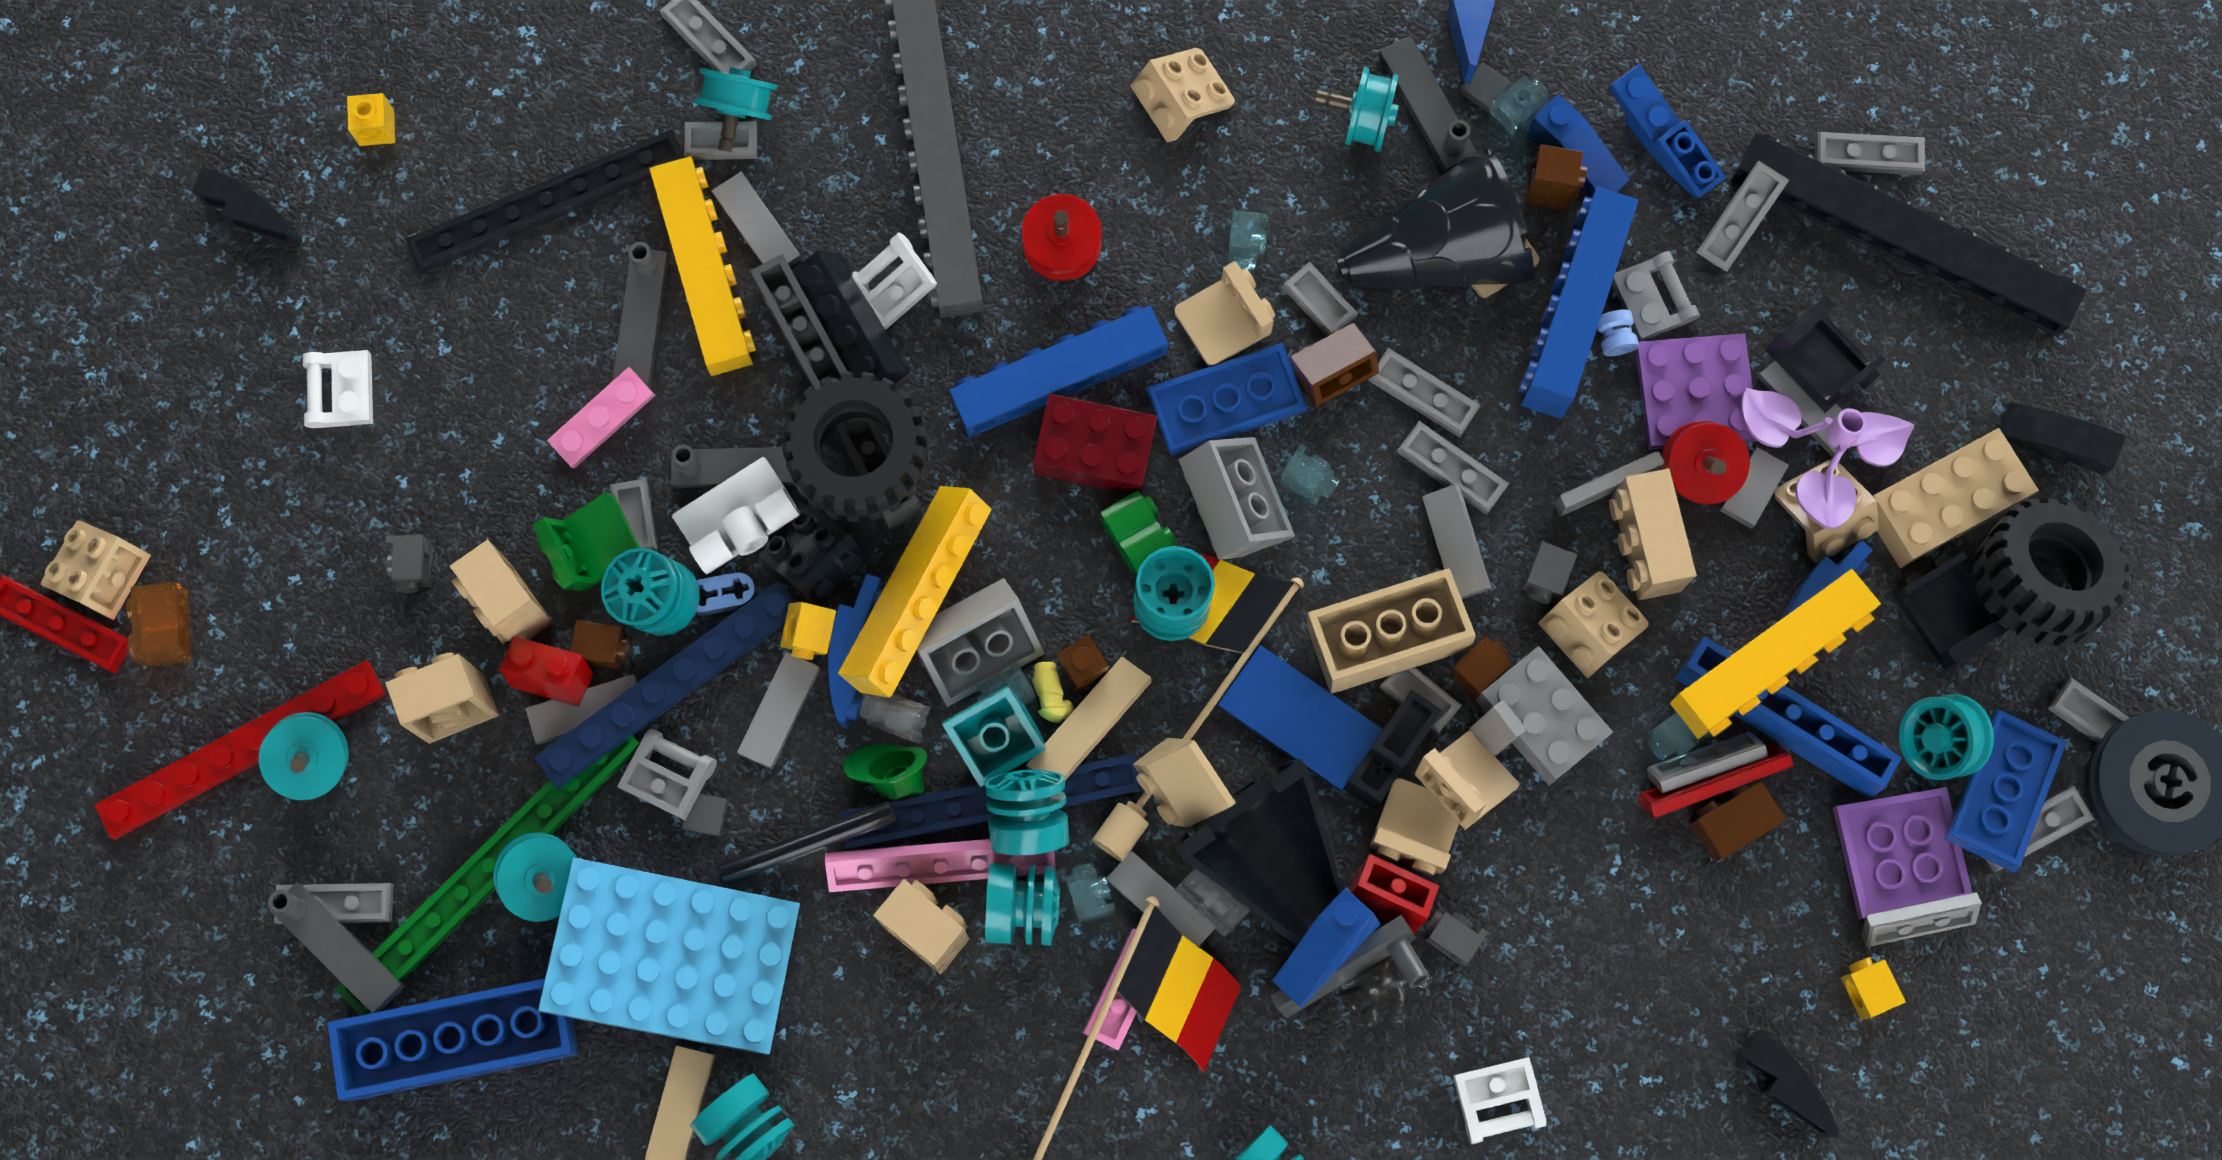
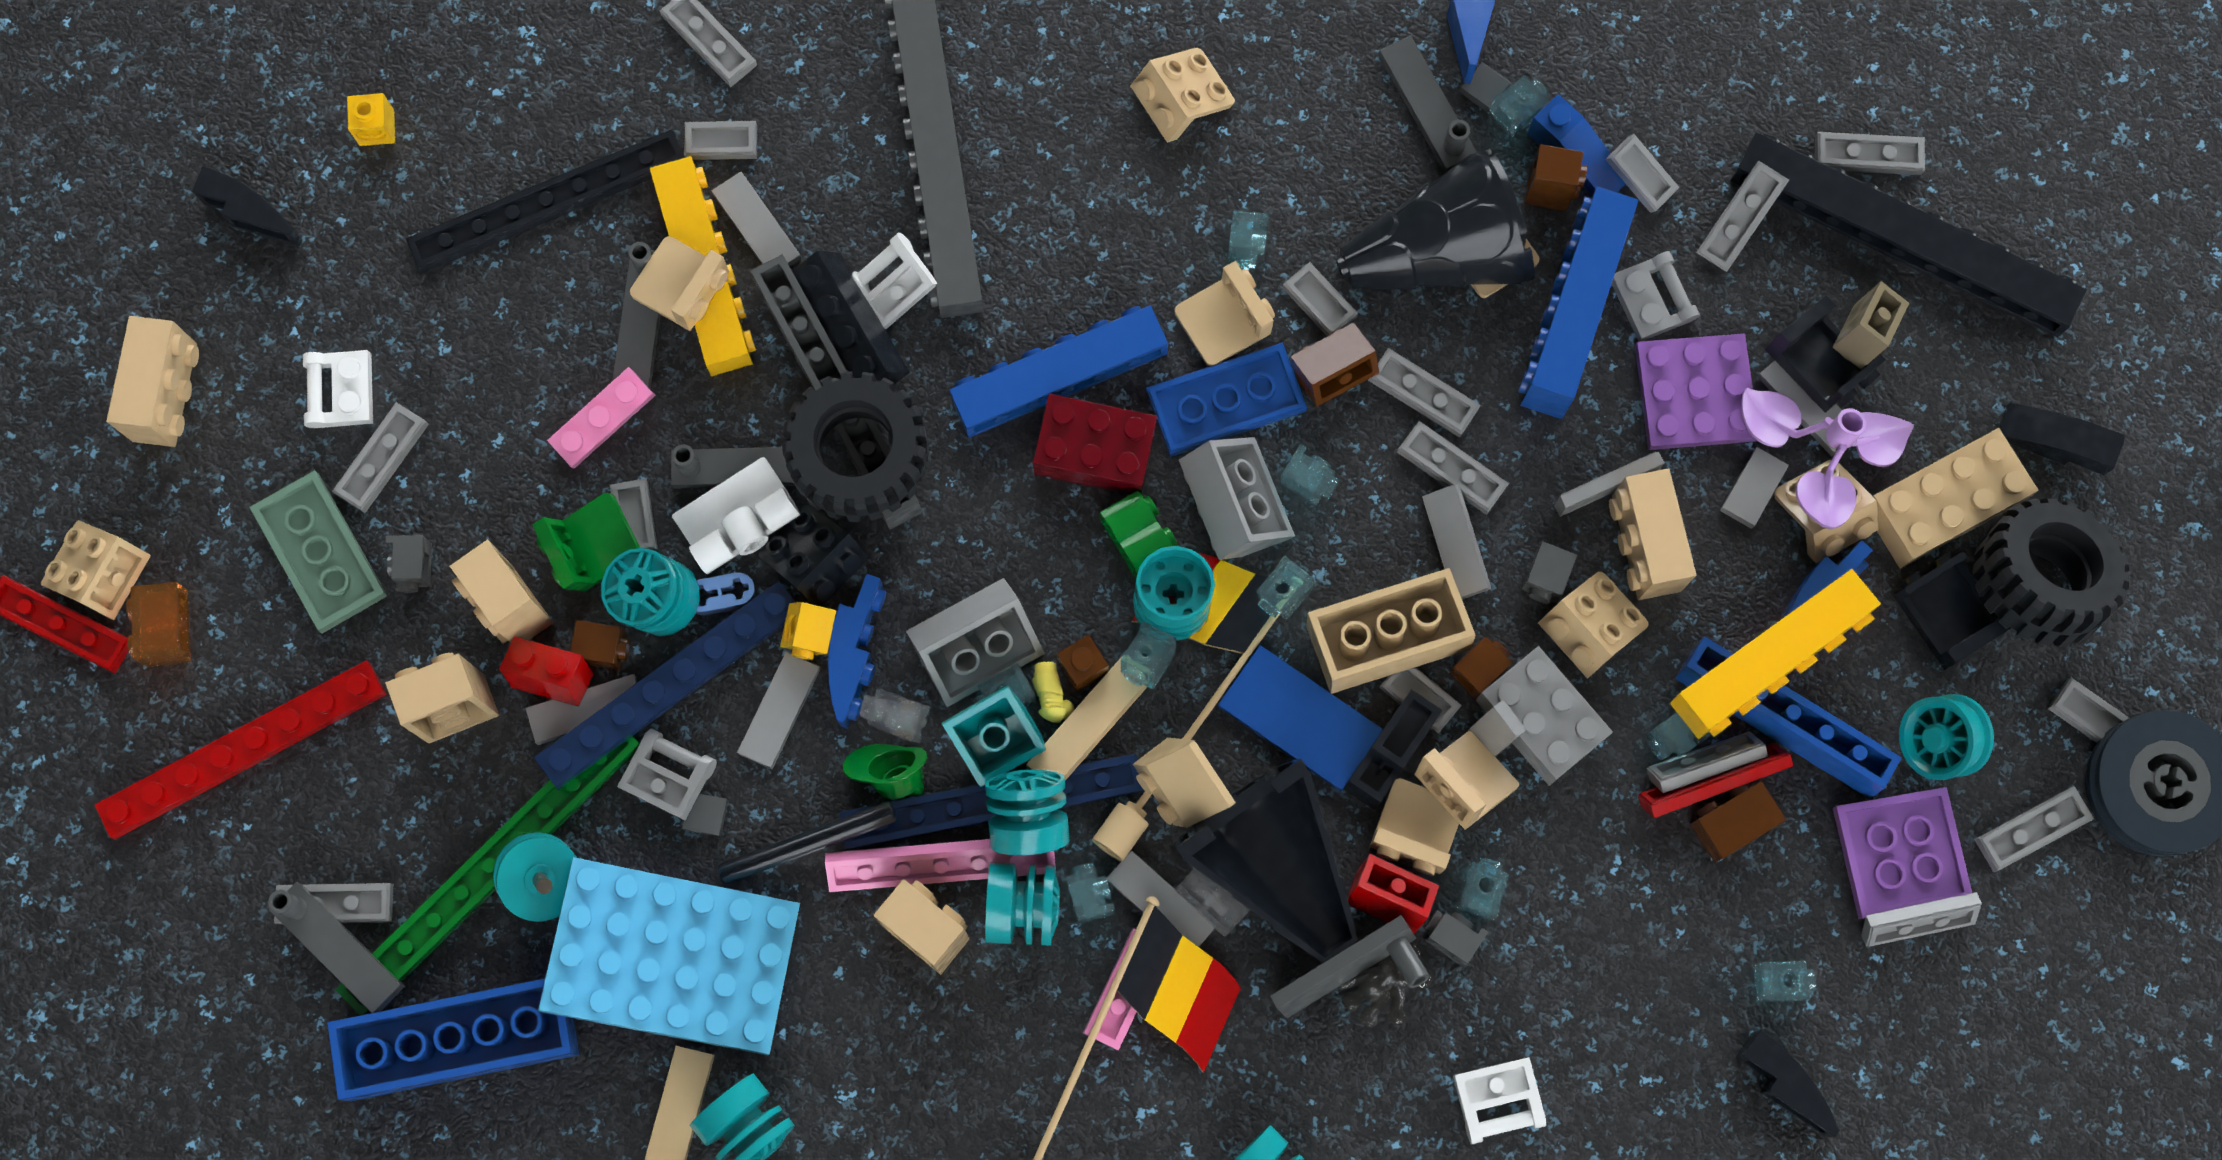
(153, 381): none -> tan brick
(303, 756): teal wheel -> none
(318, 551): none -> sand green plate
(380, 457): none -> light grey tile
(680, 282): none -> tan bracket
(734, 97): teal wheel -> none
(915, 591): yellow brick -> none
(1061, 237): red wheel -> none
(1160, 651): none -> clear light blue brick
(1285, 604): none -> clear light blue brick
(1326, 947): blue slope -> none
(1368, 110): teal wheel -> none
(1476, 901): none -> clear light blue brick
(1617, 333): light blue wheel -> none
(1642, 173): none -> light grey tile
(1663, 135): blue slope -> none
(1706, 461): red wheel -> none
(1770, 983): none -> clear light blue brick
(1871, 325): none -> dark tan brick
(1872, 988): yellow brick -> none
(2007, 793): blue tile -> none

